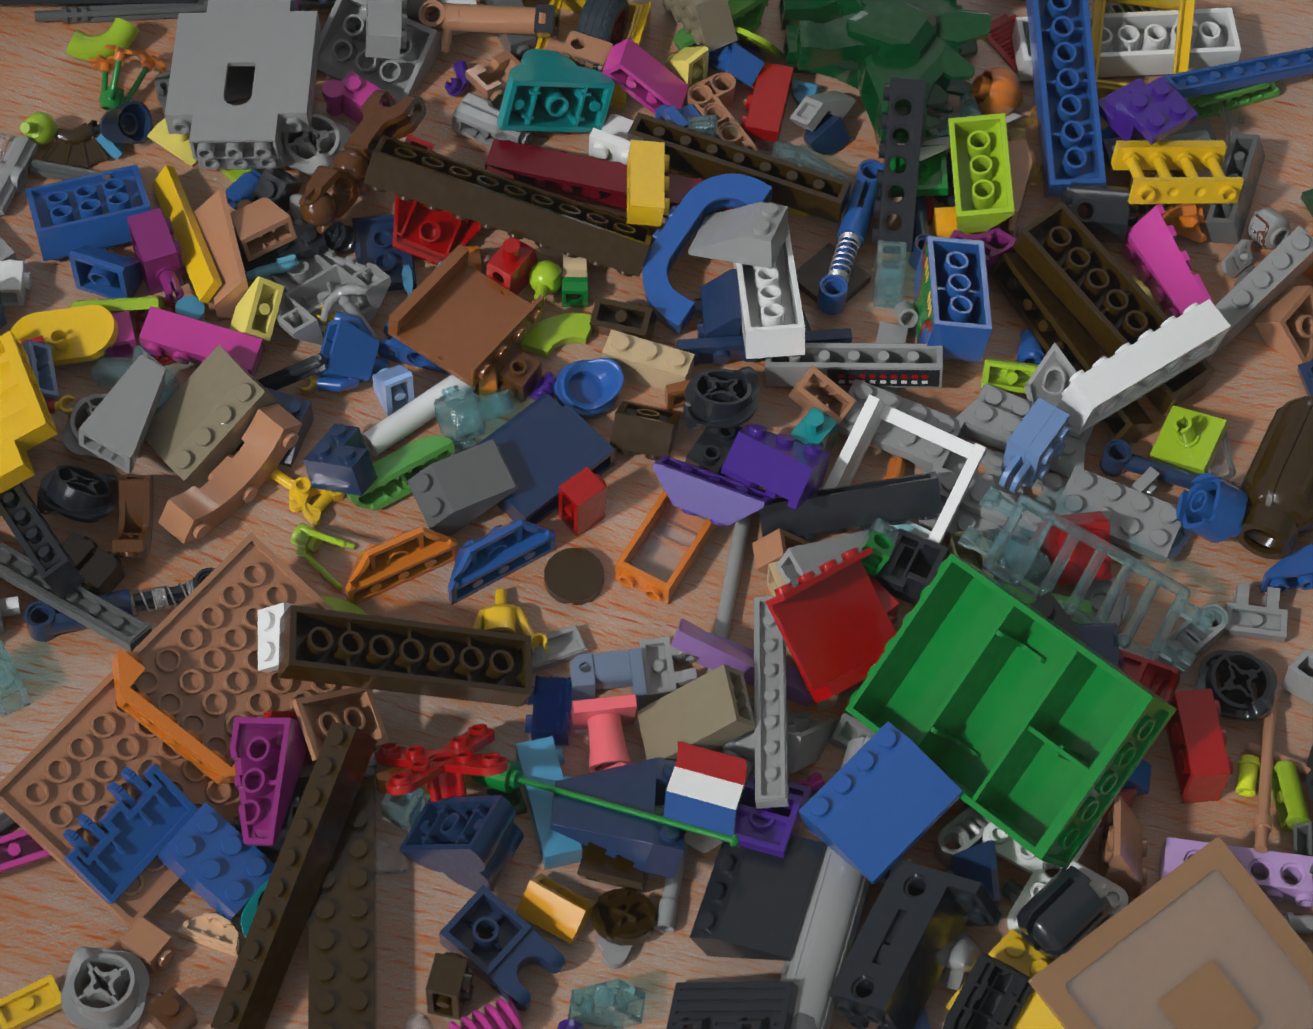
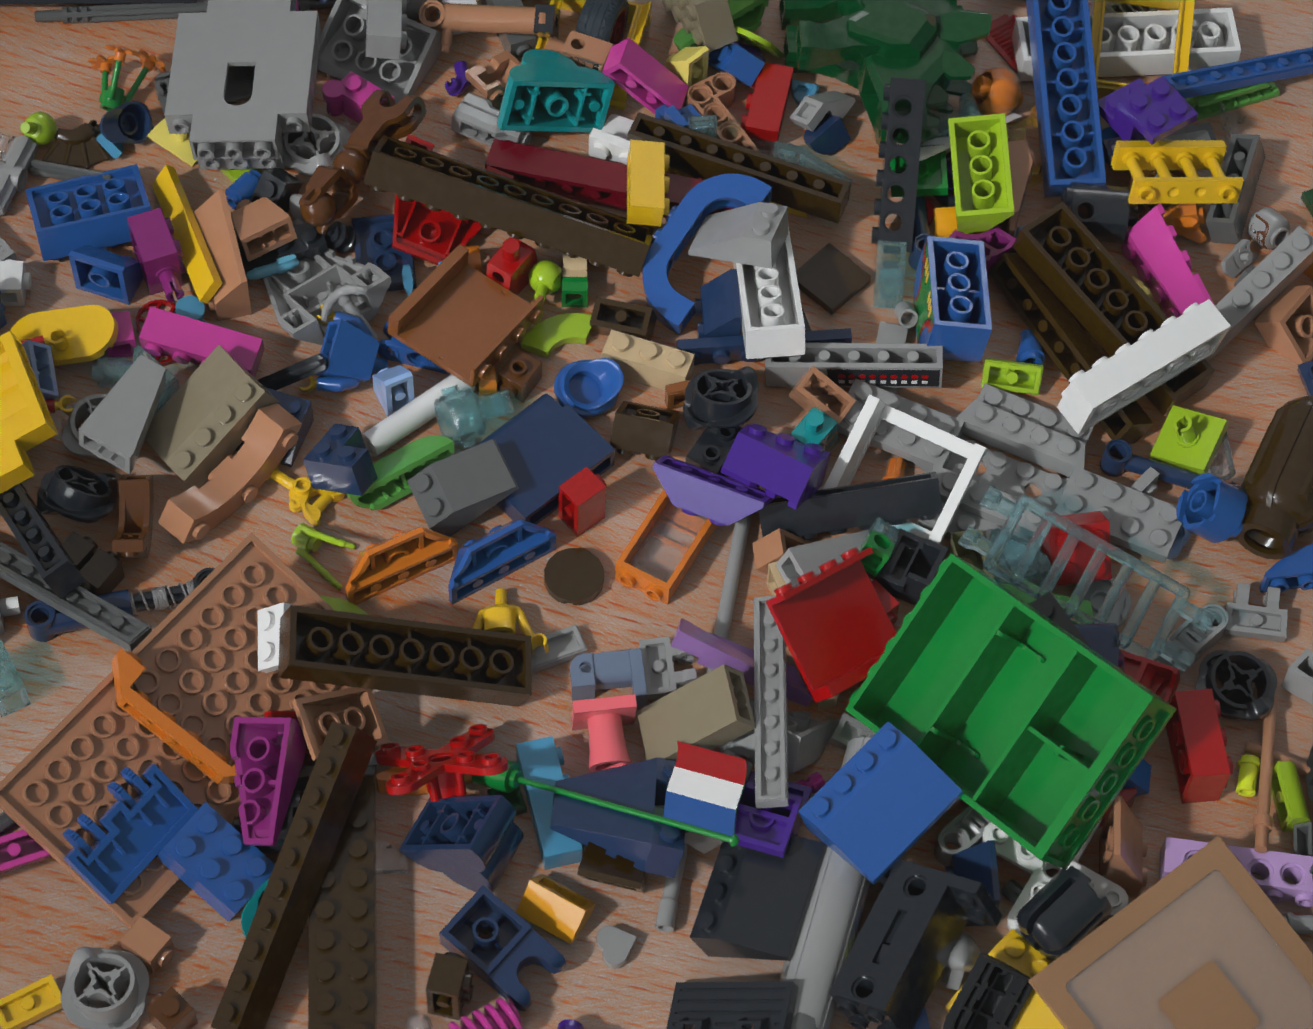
(86, 46): lime cylinder -> none
(124, 304): lime tile -> none
(212, 931): light nougat tile -> none
(258, 309): light yellow slope -> none
(403, 809): clear light blue brick -> none
(543, 386): dark purple animal -> none
(551, 709): clear blue brick -> none
(607, 1005): clear light blue slope -> none
(624, 917): dark brown tile -> none
(850, 238): blue piece -> none
(1034, 445): medium blue brick -> none
(1050, 377): light grey slope -> none

